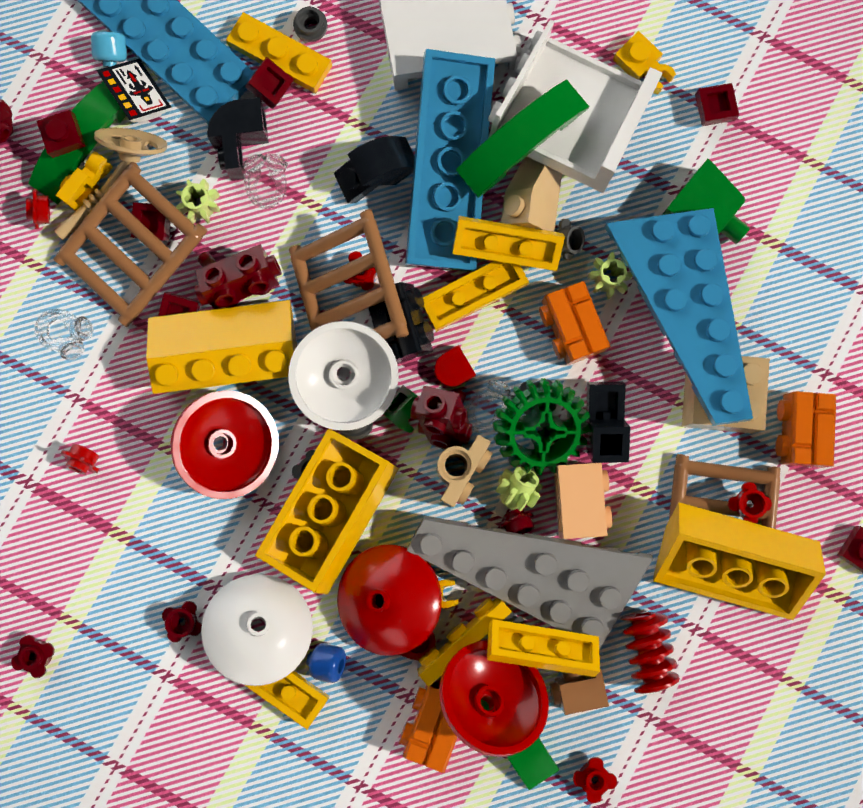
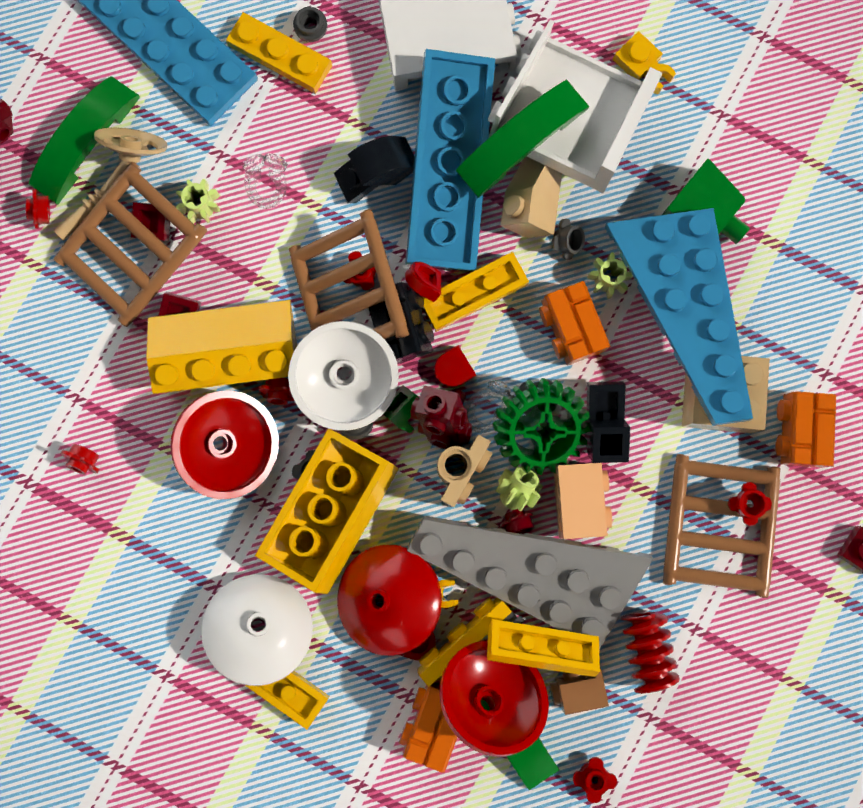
(43, 652): dark red plate -> none
(60, 133): dark red plate -> none
(70, 347): clear piece -> none
(83, 182): yellow plate -> none
(108, 47): medium azure piece -> none
(135, 91): piece -> none
(174, 628): dark red plate -> none
(234, 126): black brick -> none
(235, 277): dark red brick -> none
(269, 83): dark red plate -> none
(276, 391): none -> red plate
(326, 662): blue piece -> none
(424, 280): none -> red tile
(508, 243): yellow plate -> none
(717, 104): dark red plate -> none
(738, 561): yellow slope -> none

